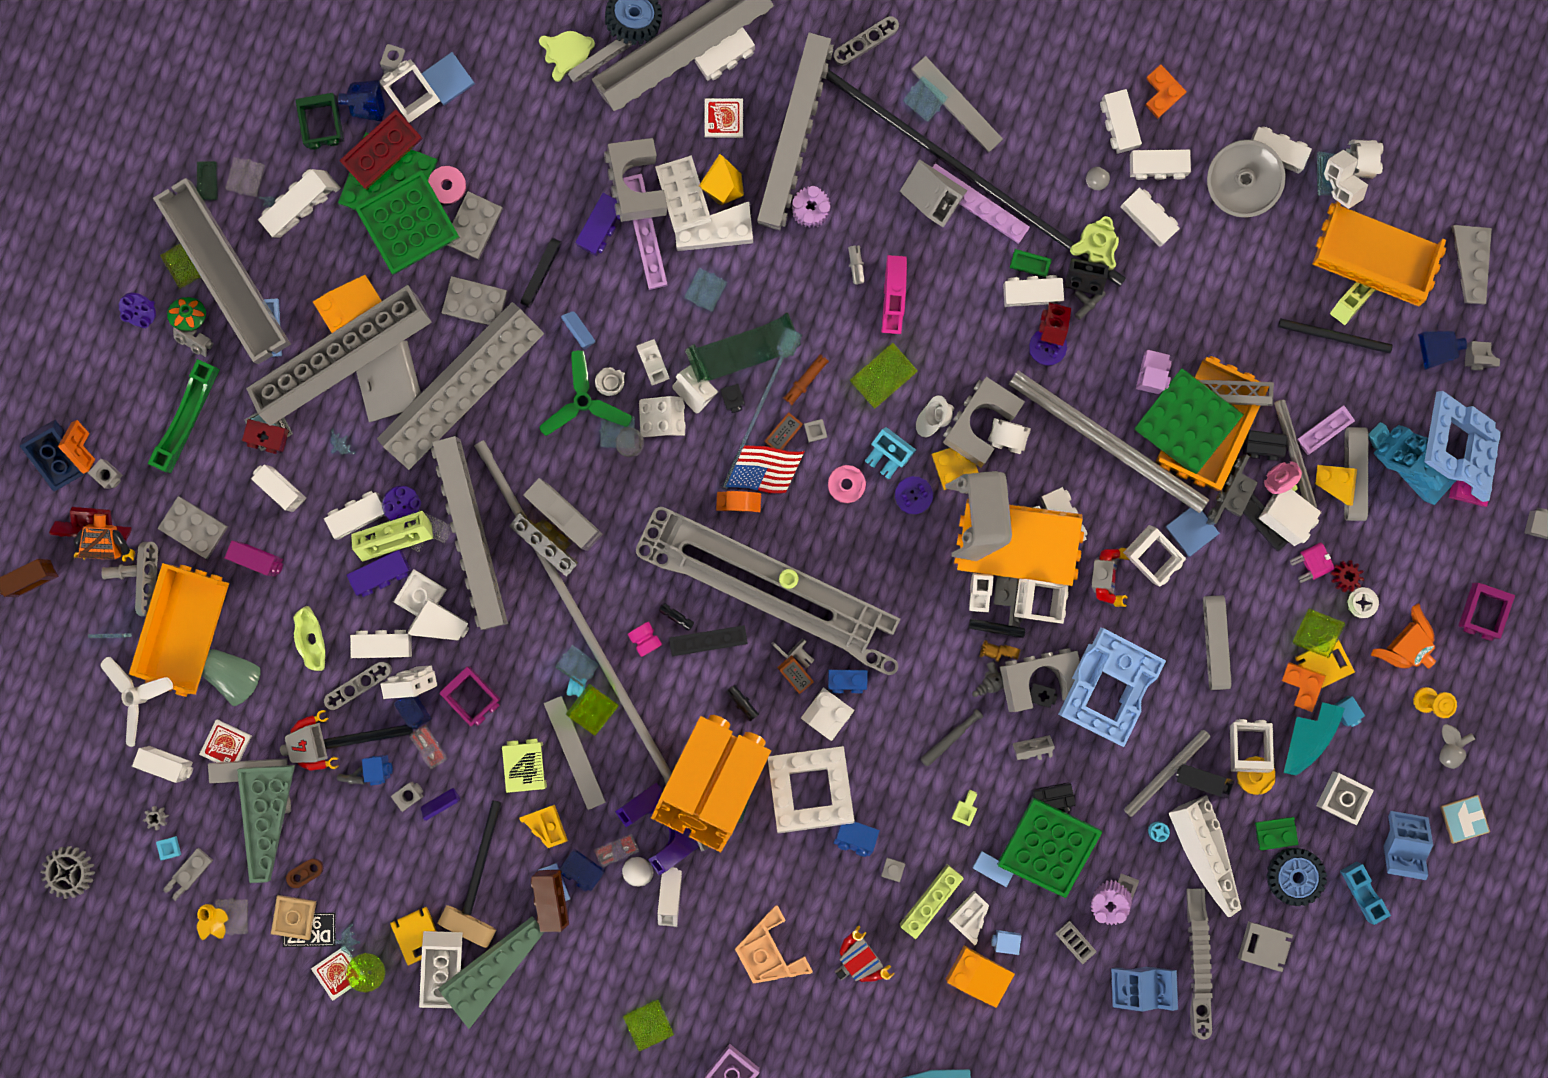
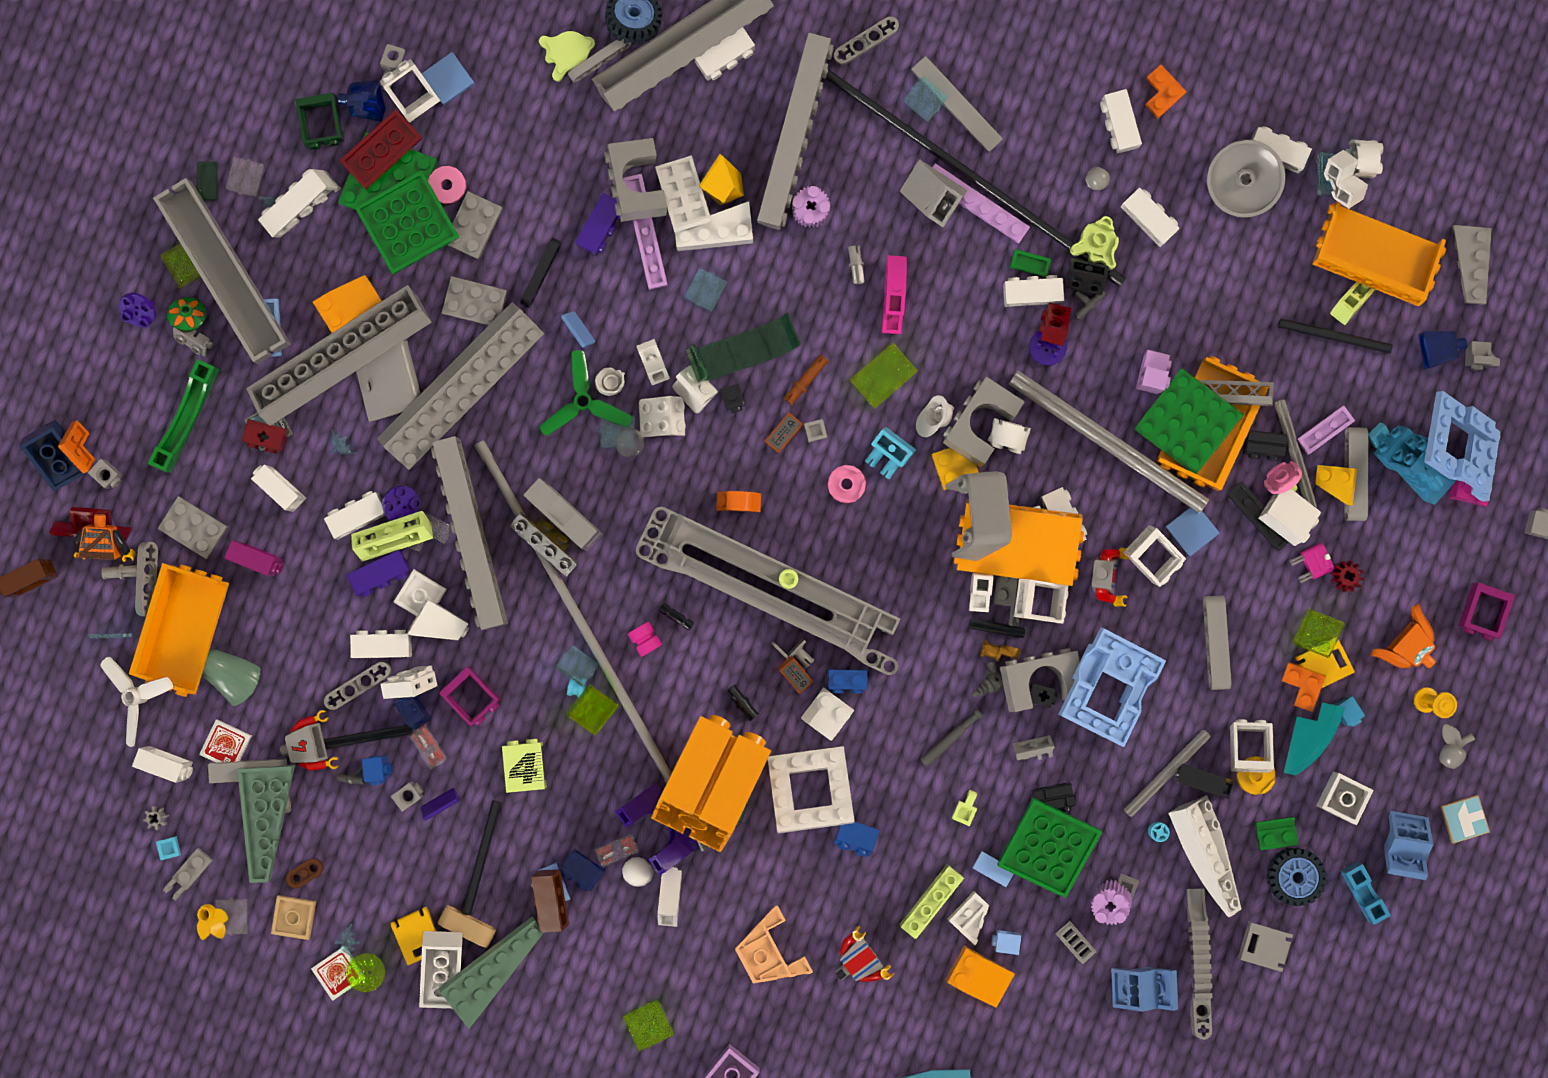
(72, 878): light grey gear -> none
(311, 653): yellowish green piece -> none
(322, 933): black sticker -> none
(546, 826): yellow wing -> none
(574, 753): light grey tile -> none
(708, 640): black plate -> none
(723, 118): tile -> none
(764, 466): flag -> none
(893, 869): light grey plate -> none
(905, 499): dark purple plate -> none
(1160, 164): white brick -> none
(1235, 493): dark grey bracket -> none
(1369, 596): white gear -> none

